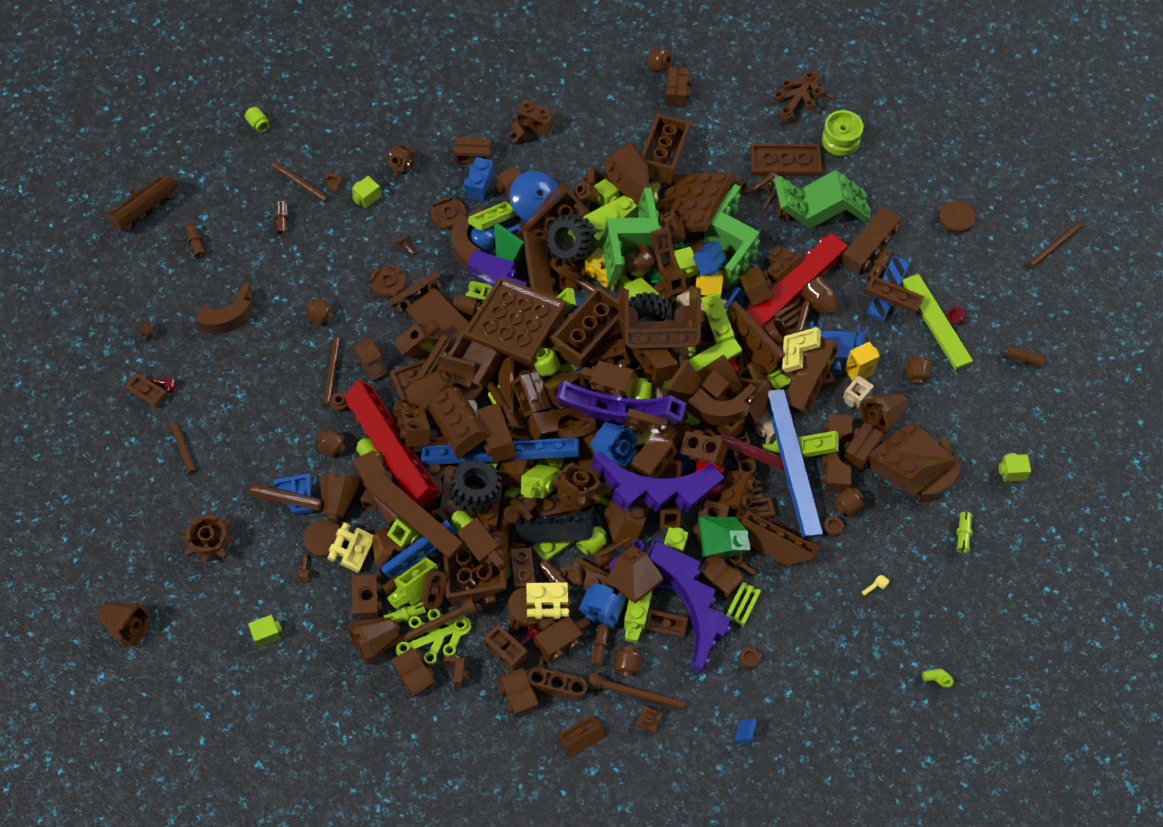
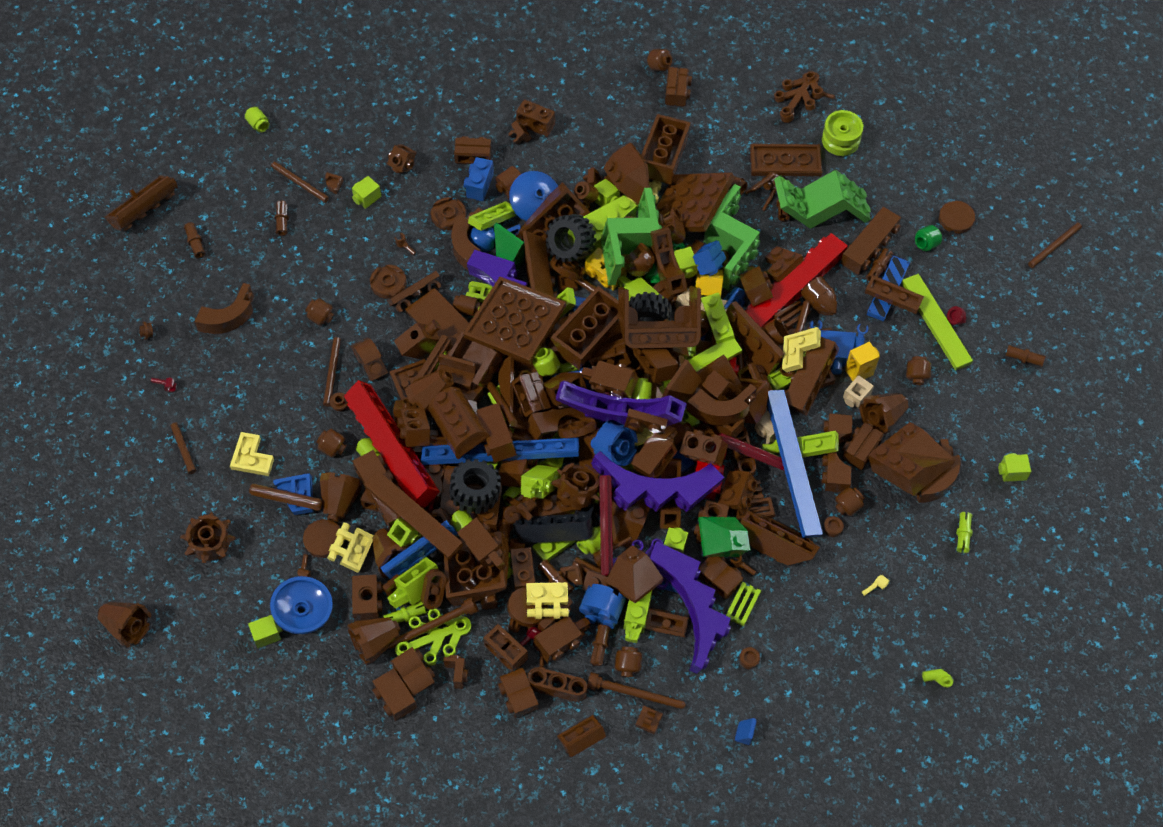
(145, 390): reddish brown plate -> none
(246, 456): none -> light yellow plate
(303, 594): none -> blue dish
(394, 694): none -> reddish brown brick
(606, 540): none -> dark red axle
(928, 238): none -> green head

